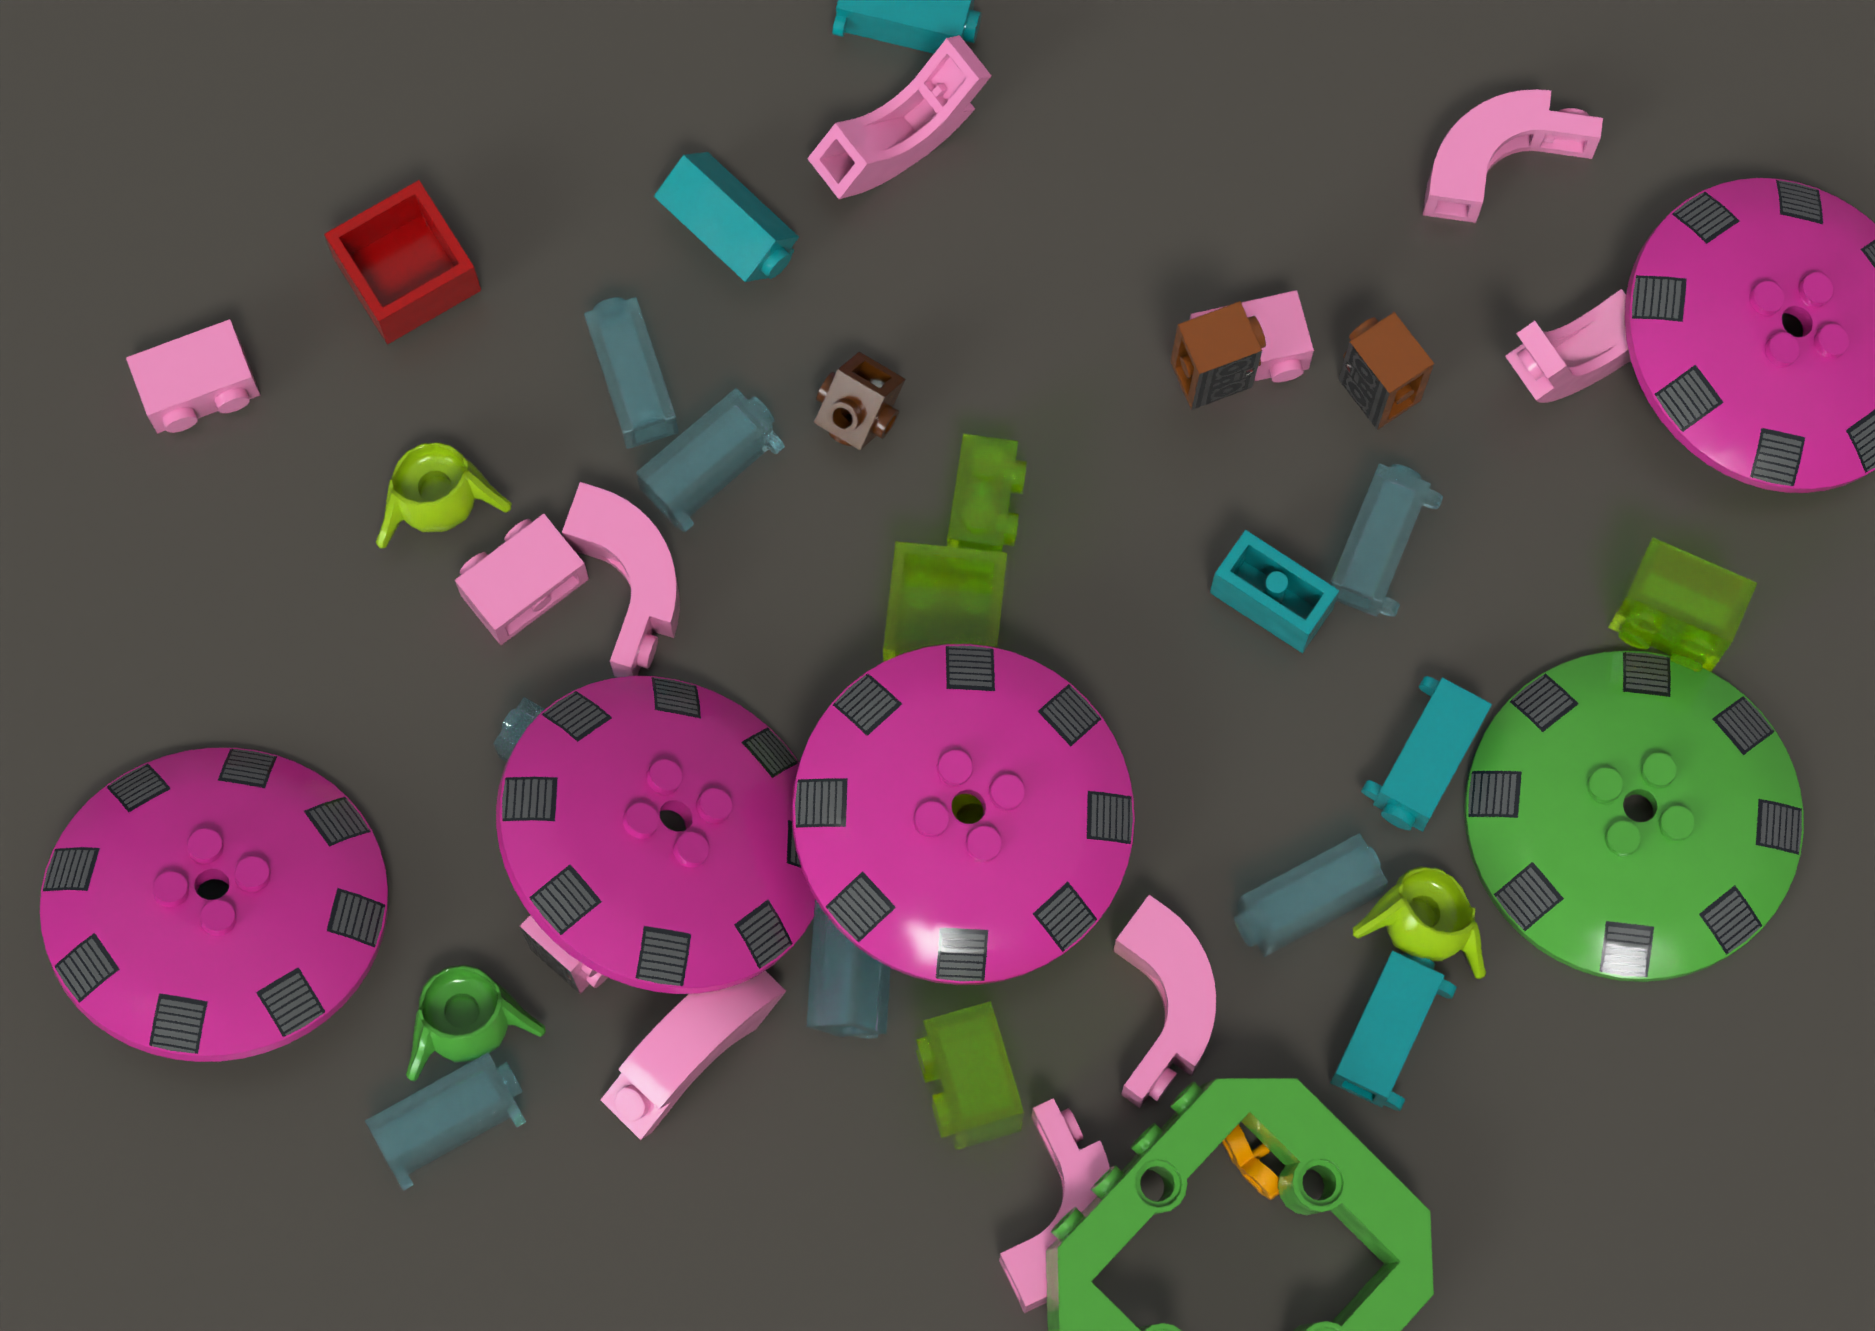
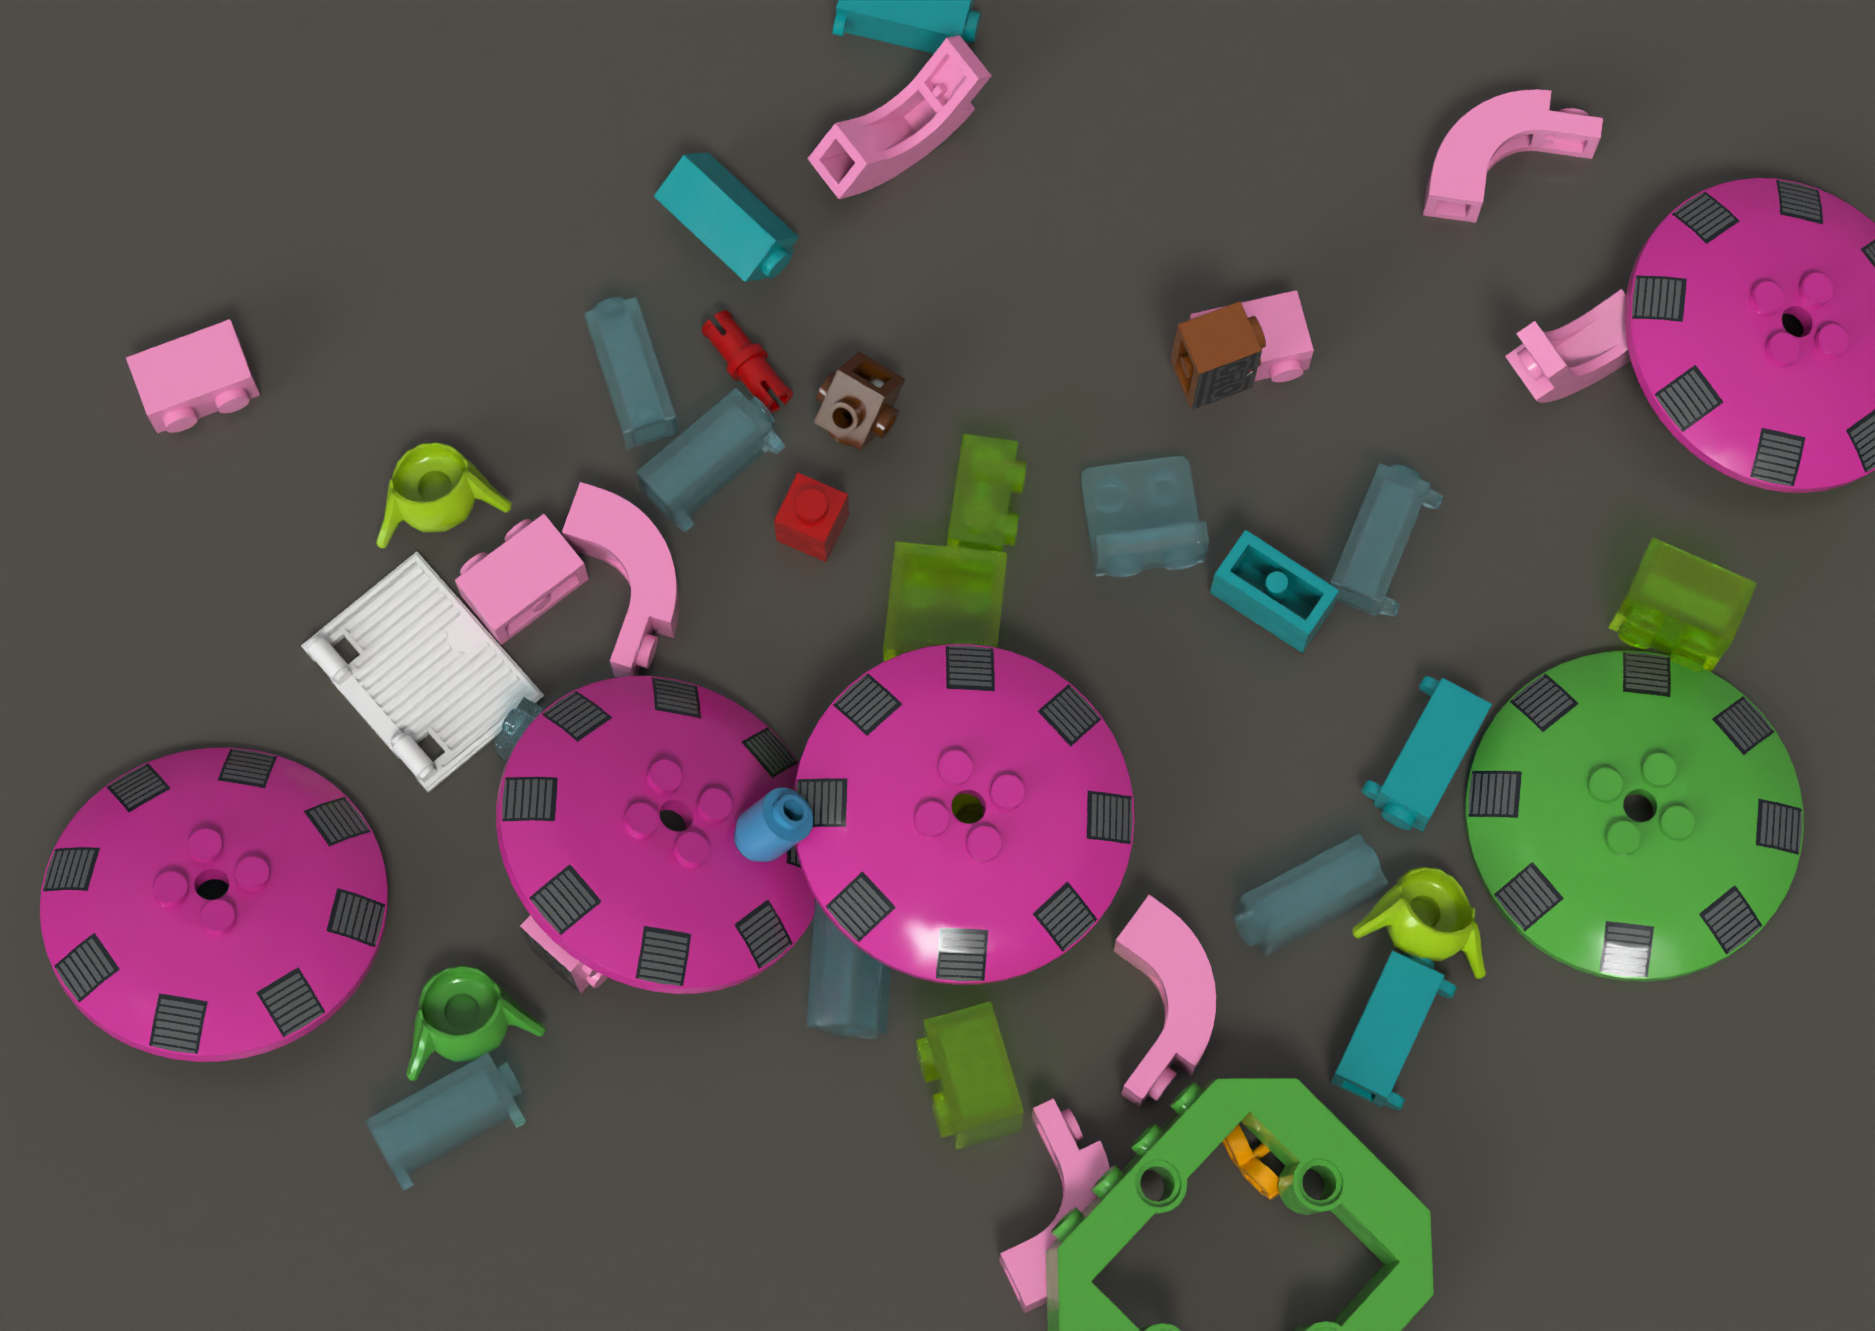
(403, 262): red piece -> none
(422, 670): none -> white window
(684, 1047): bright pink arch -> none
(746, 361): none -> red pin
(773, 825): none -> dark azure brick
(811, 517): none -> red brick
(1143, 516): none -> clear light blue bracket
(1385, 369): dark orange brick -> none

